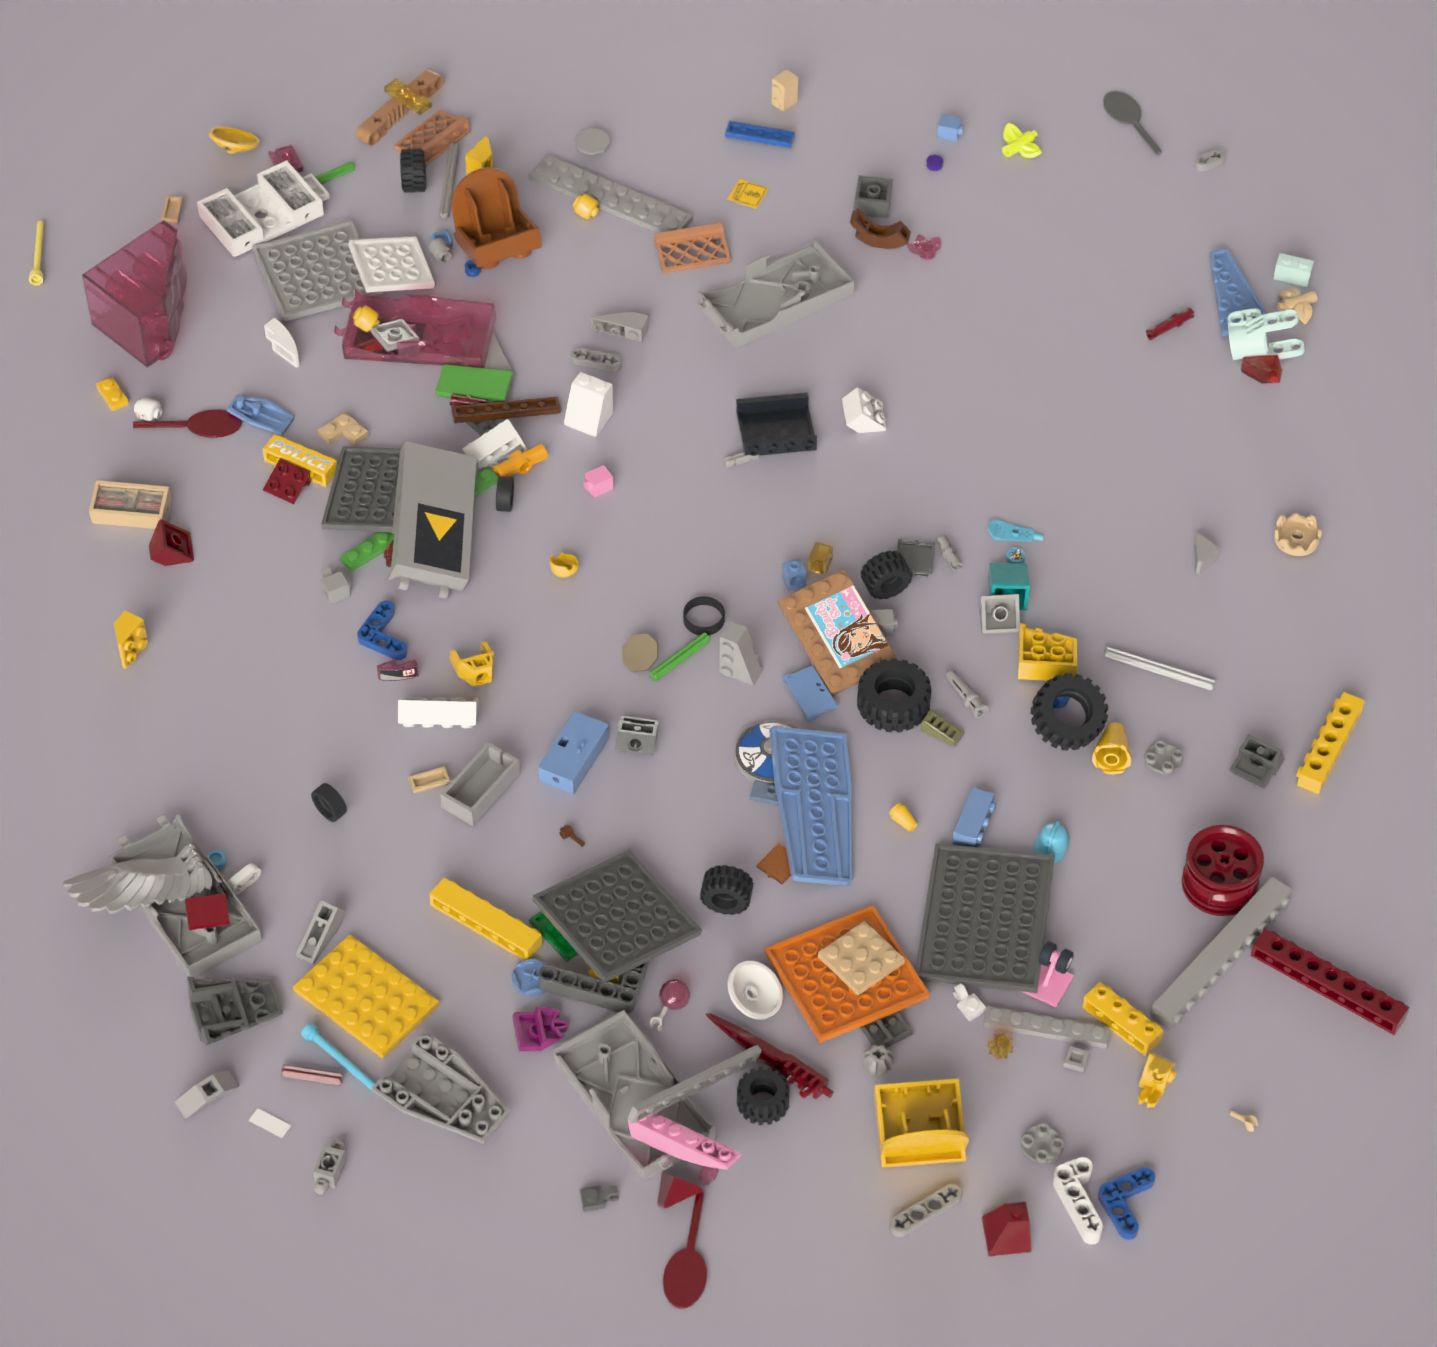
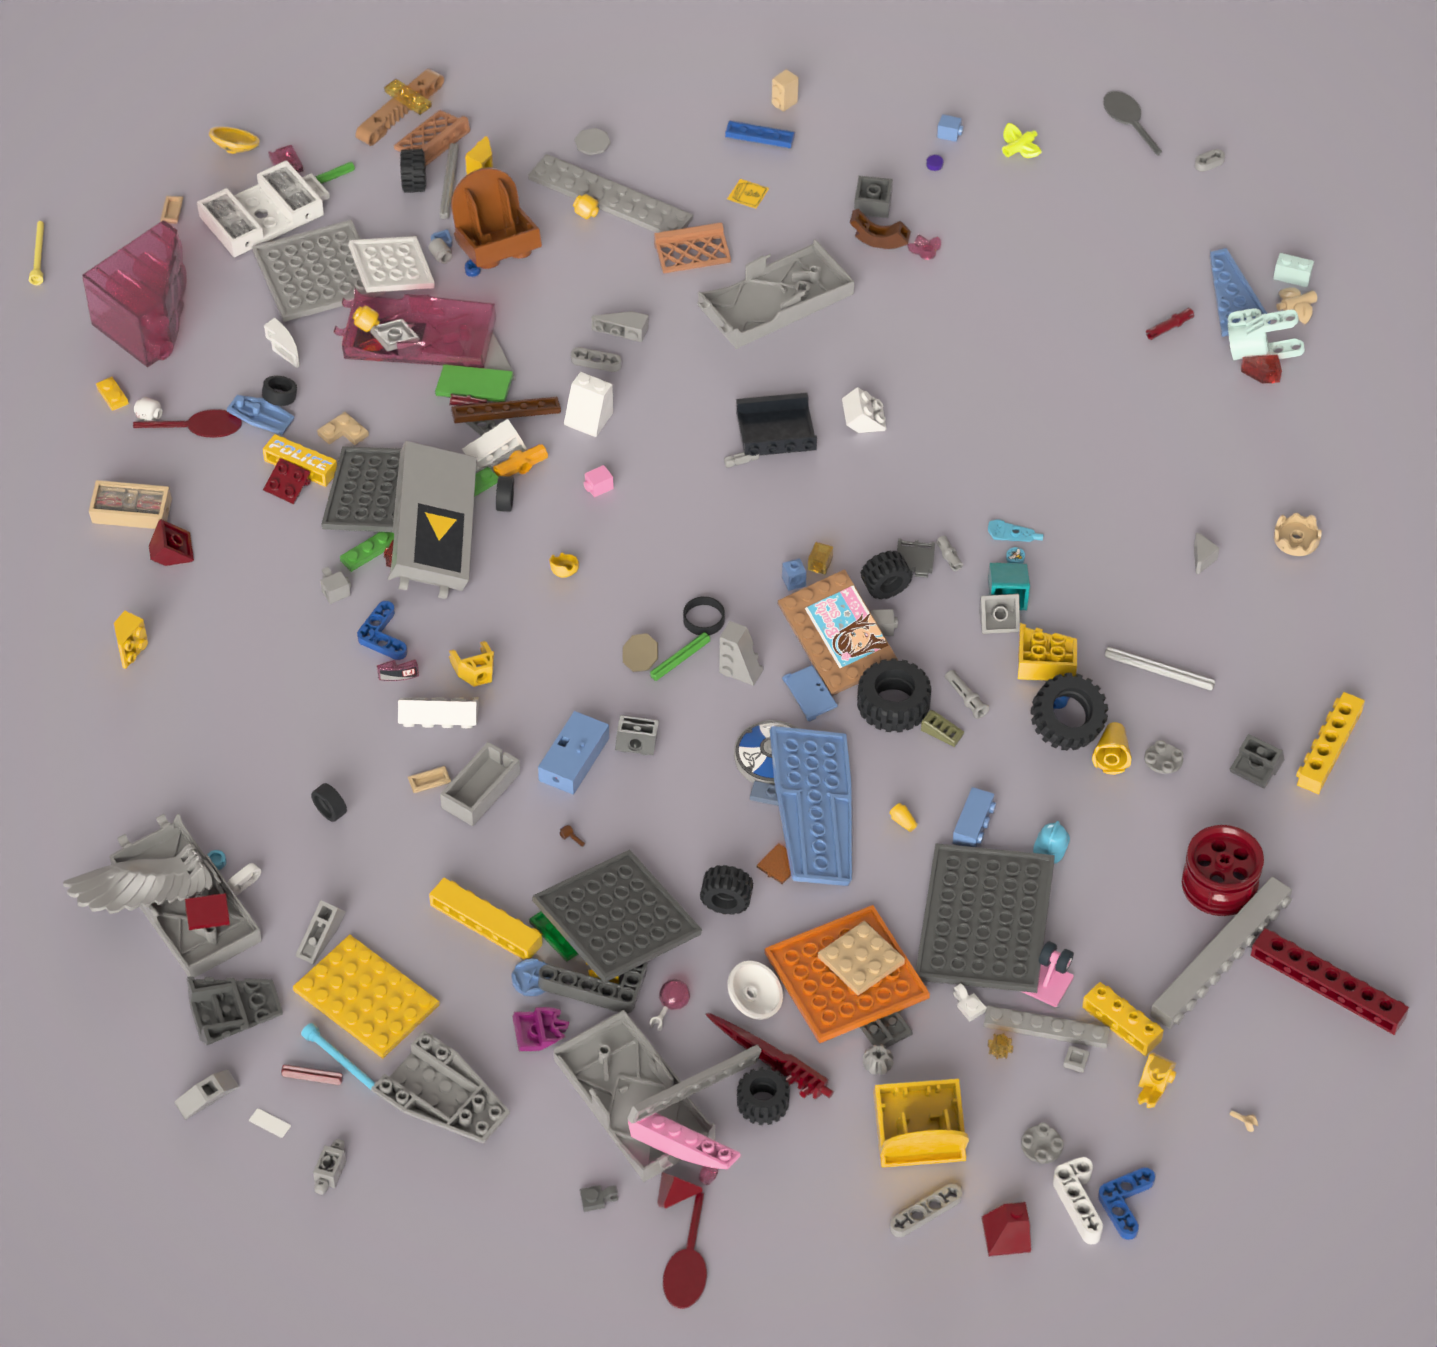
(280, 383): none -> black tyre

